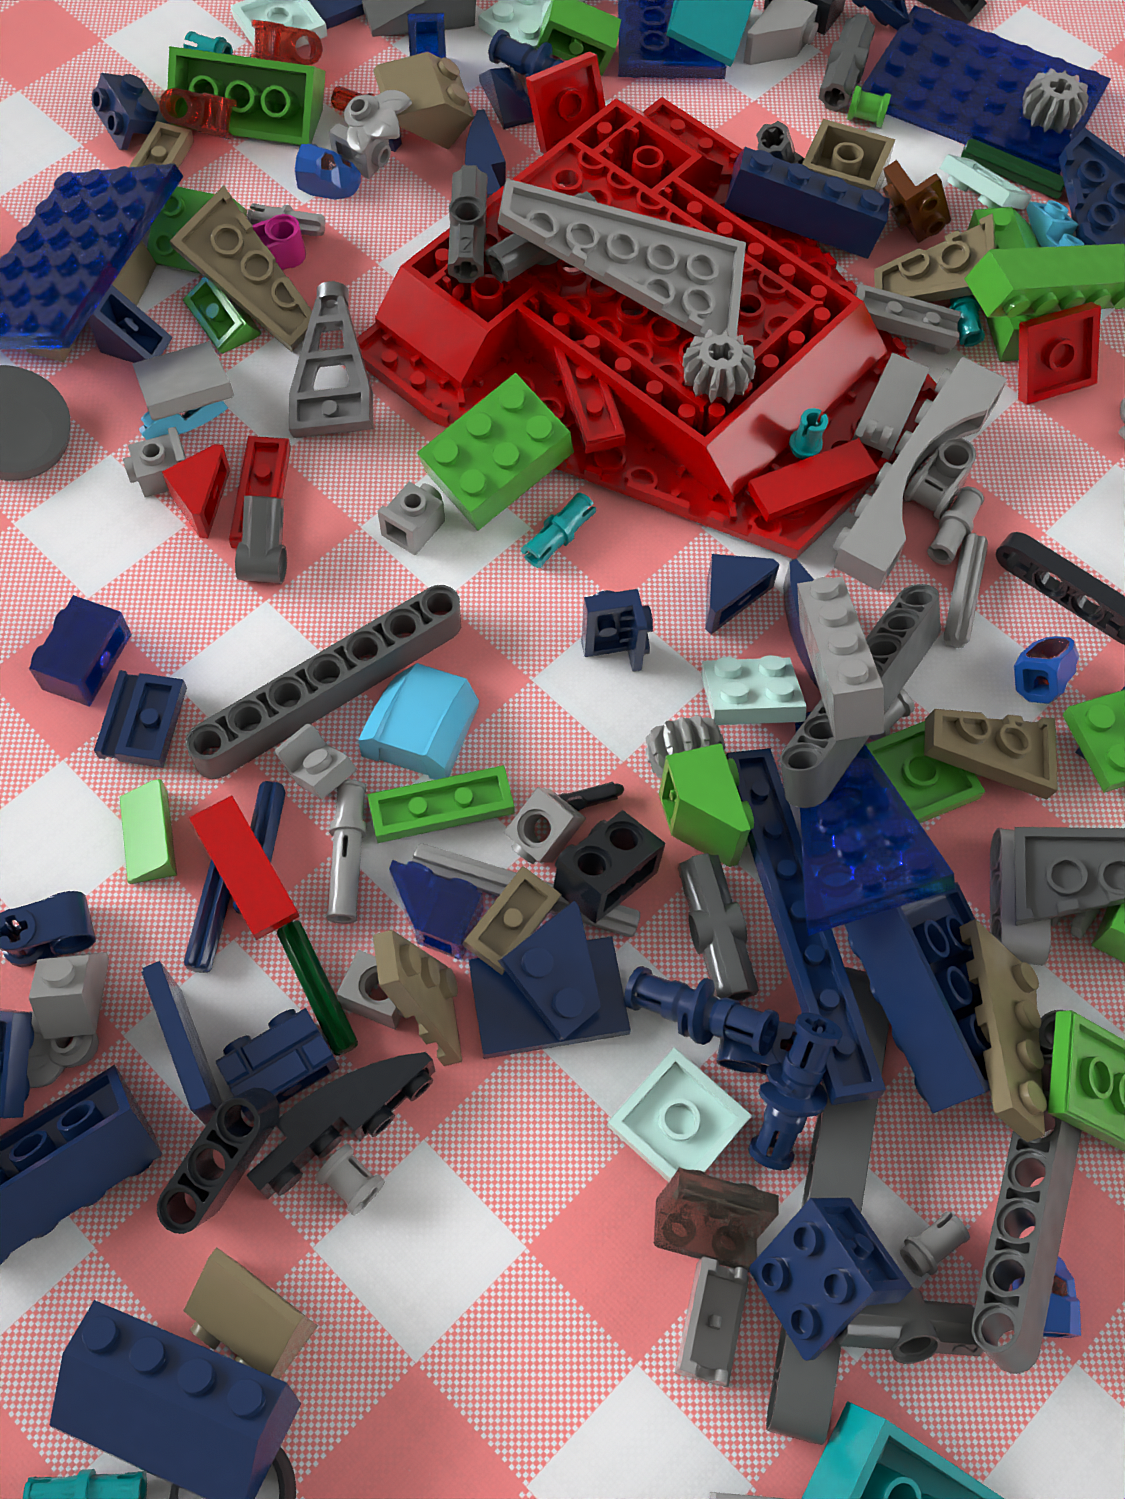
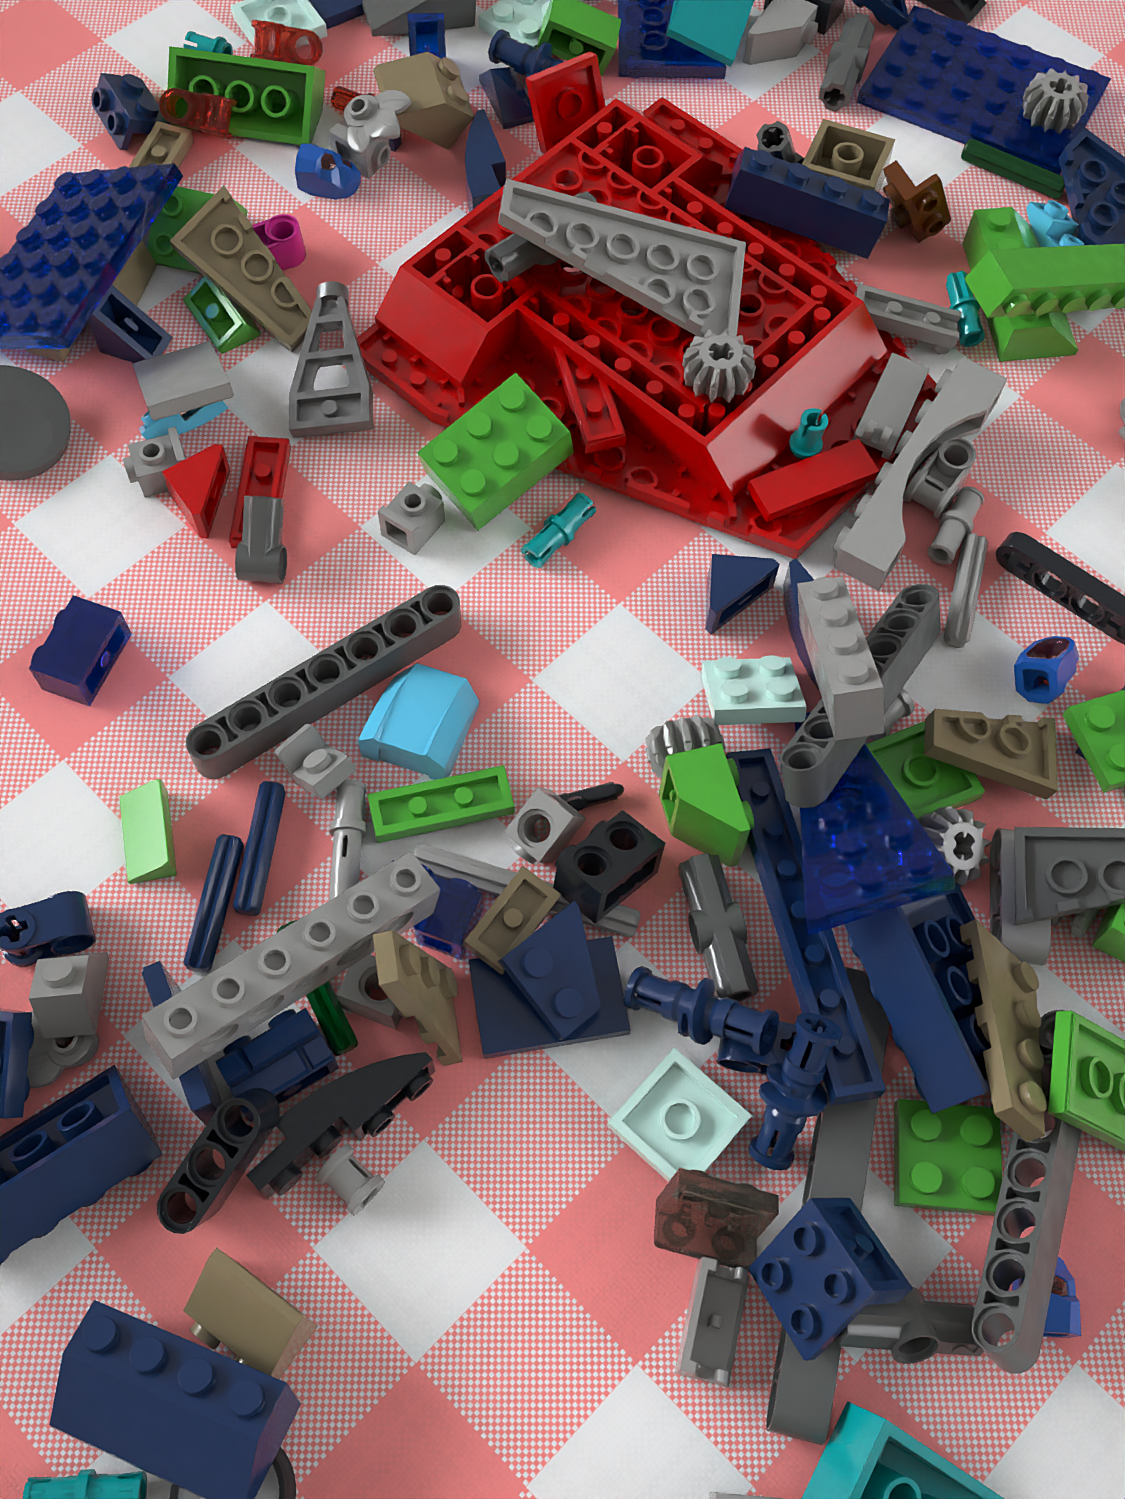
(141, 719): dark blue plate -> none
(244, 867): red tile -> none
(288, 965): none -> light grey brick
(309, 223): light grey axle -> none
(467, 224): dark grey piece -> none
(616, 624): dark blue bracket -> none
(868, 106): bright green bush -> none
(934, 1244): light grey pin -> none
(941, 269): dark tan wing -> none
(947, 1157): none -> bright green plate
(958, 841): none -> light grey gear
(994, 190): light aqua plate -> none
(1058, 352): red plate -> none

